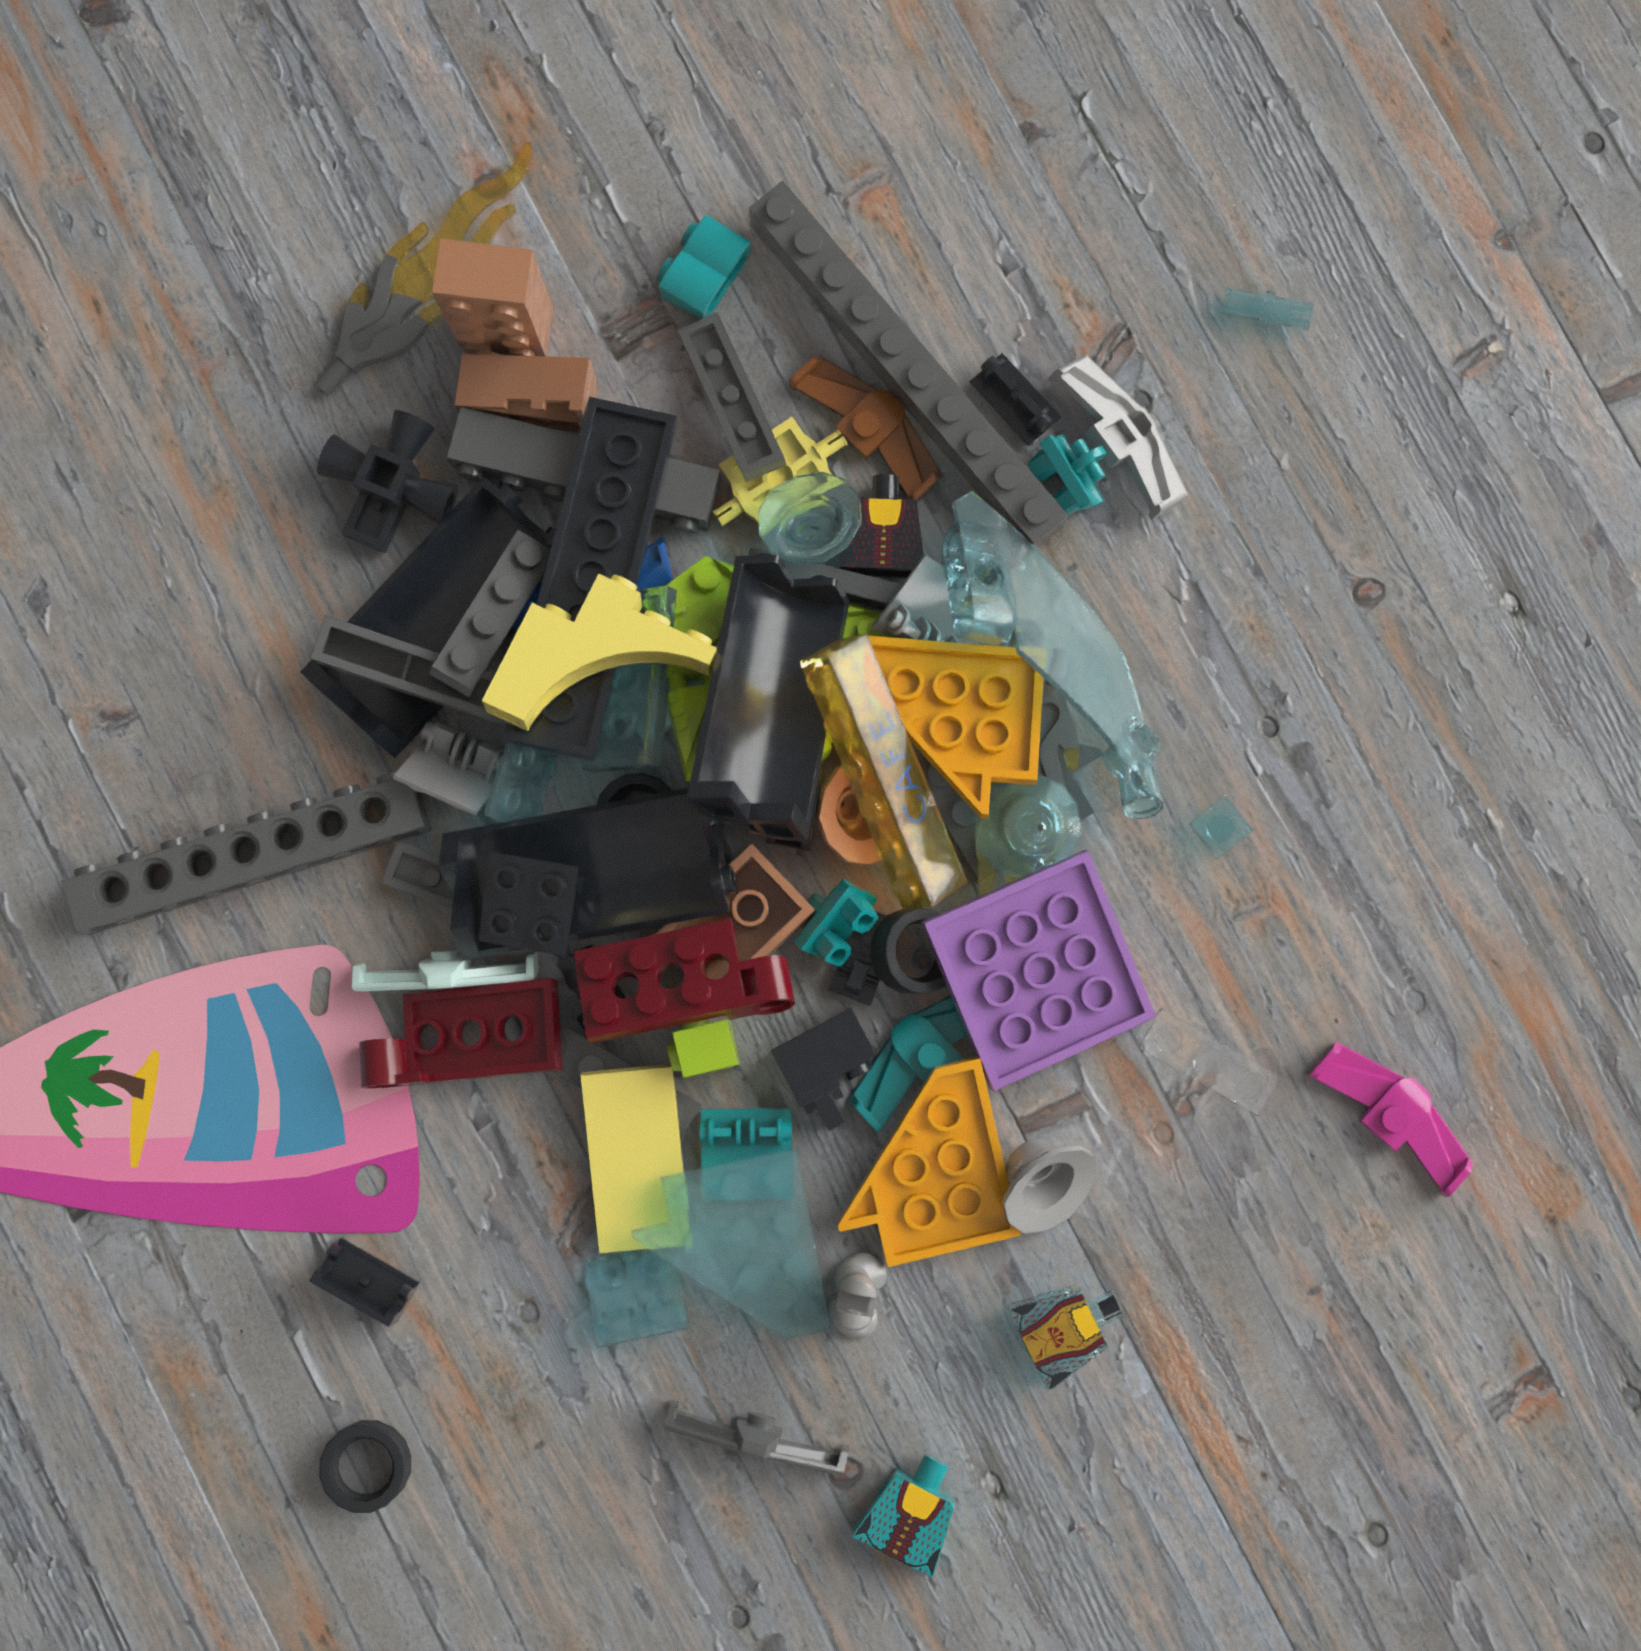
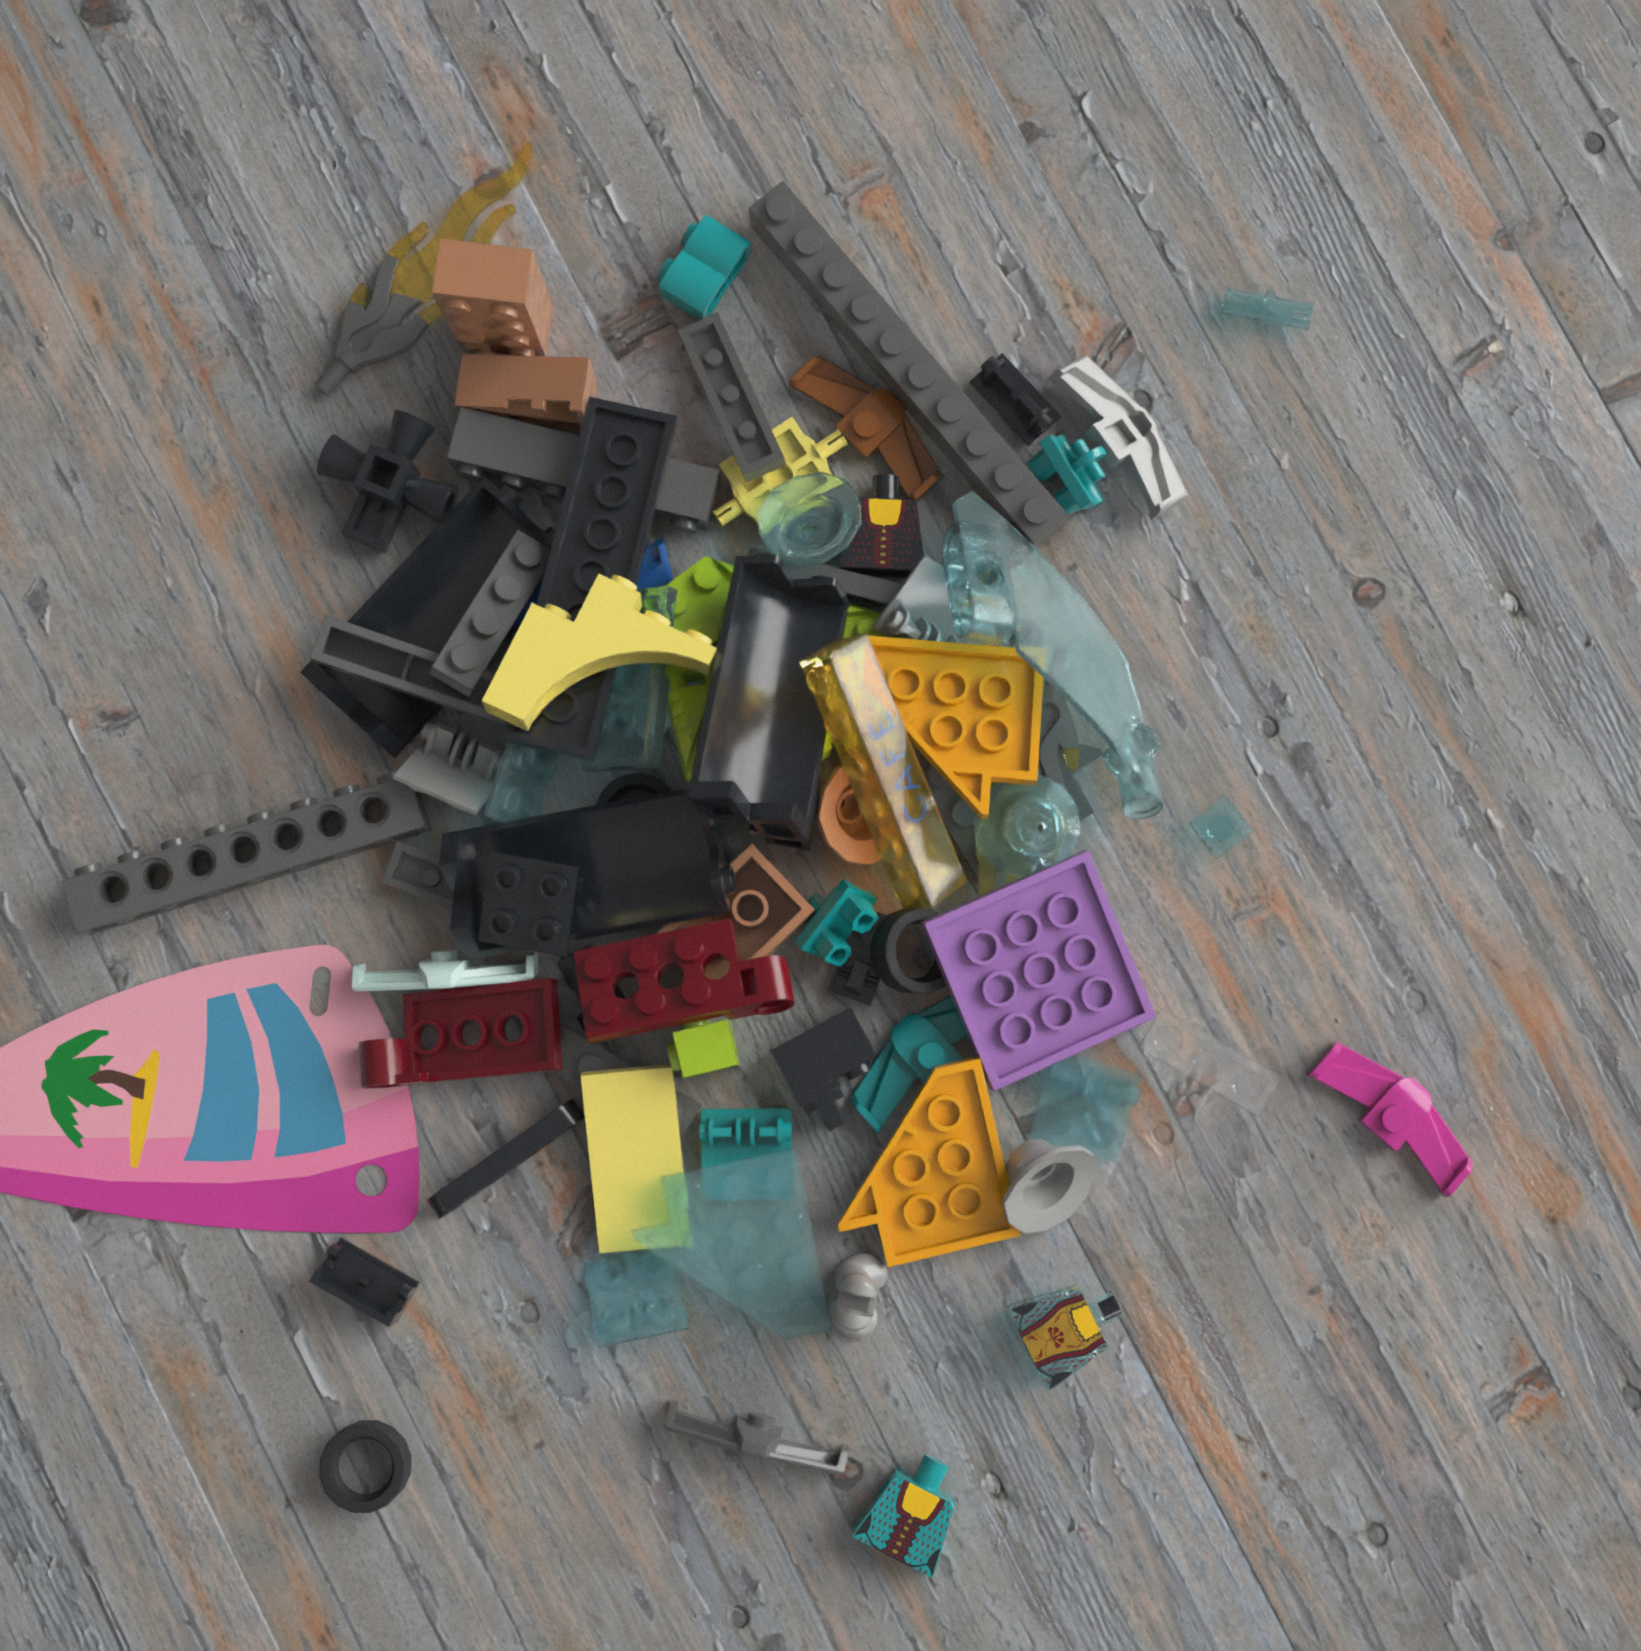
(505, 1158): none -> black beam
(1086, 1106): none -> clear light blue hinge

